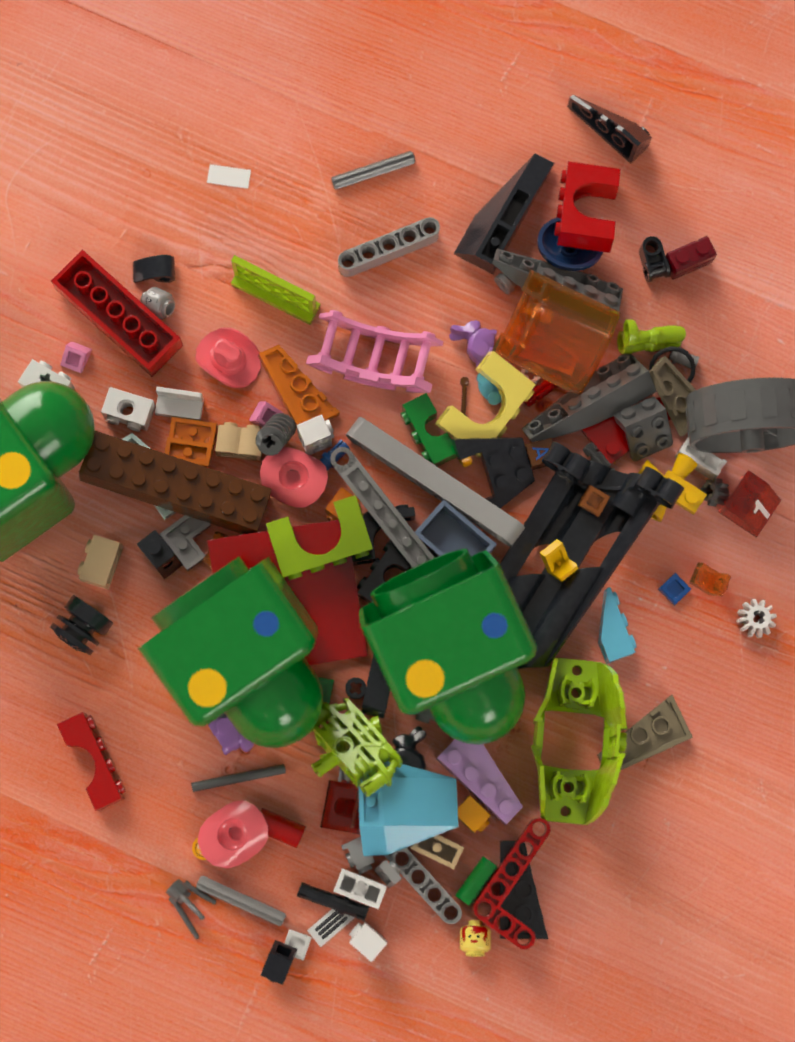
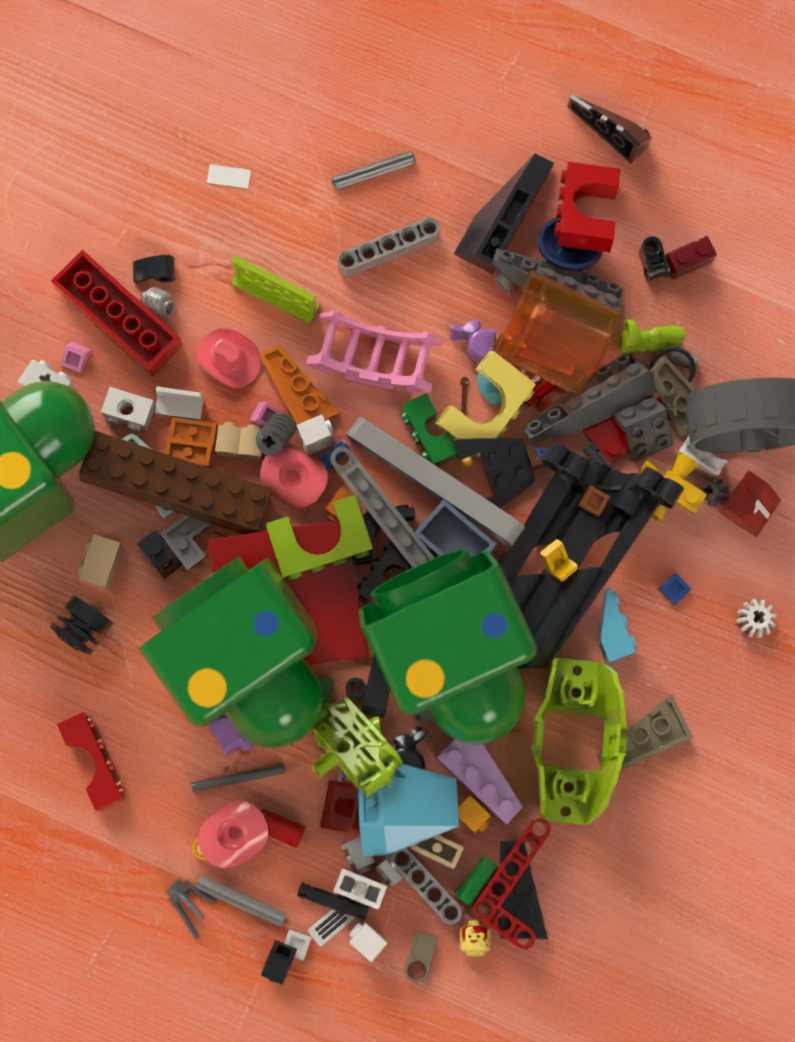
(421, 950): none -> dark tan piece
(710, 580): clear orange bracket -> none

